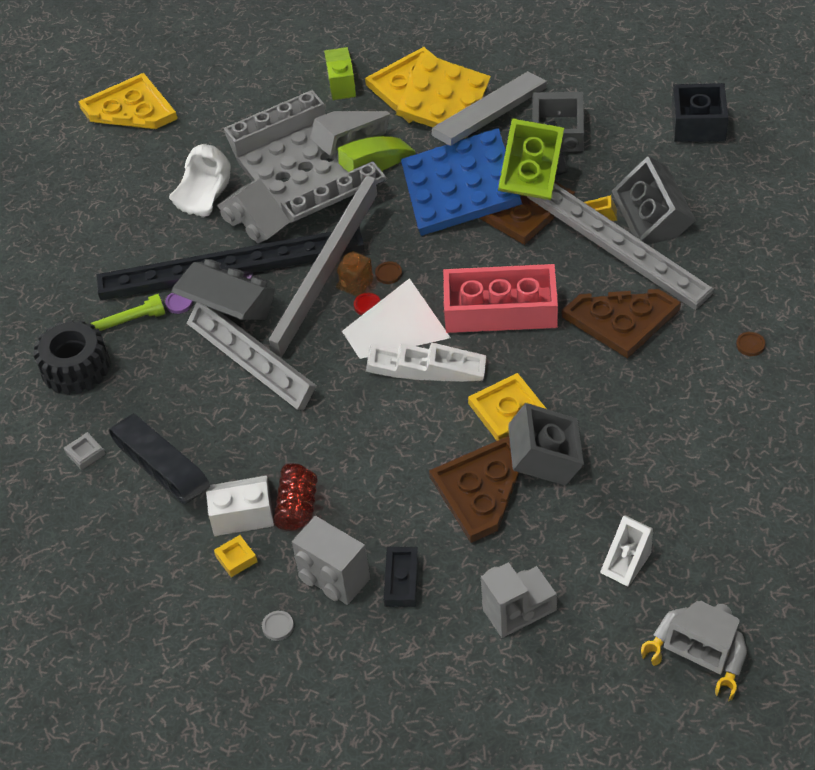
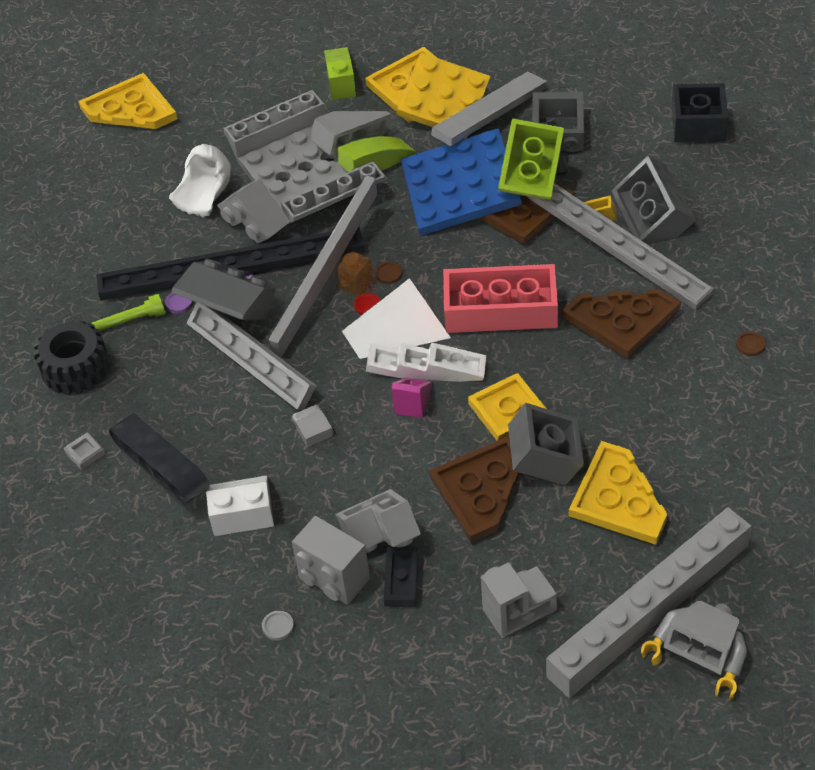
(235, 556): yellow plate -> none
(295, 497): clear red piece -> none
(312, 425): none -> light grey piece
(380, 519): none -> light grey brick
(410, 396): none -> dark pink slope
(618, 496): none -> yellow plate
(628, 551): white slope -> none
(647, 602): none -> light grey brick

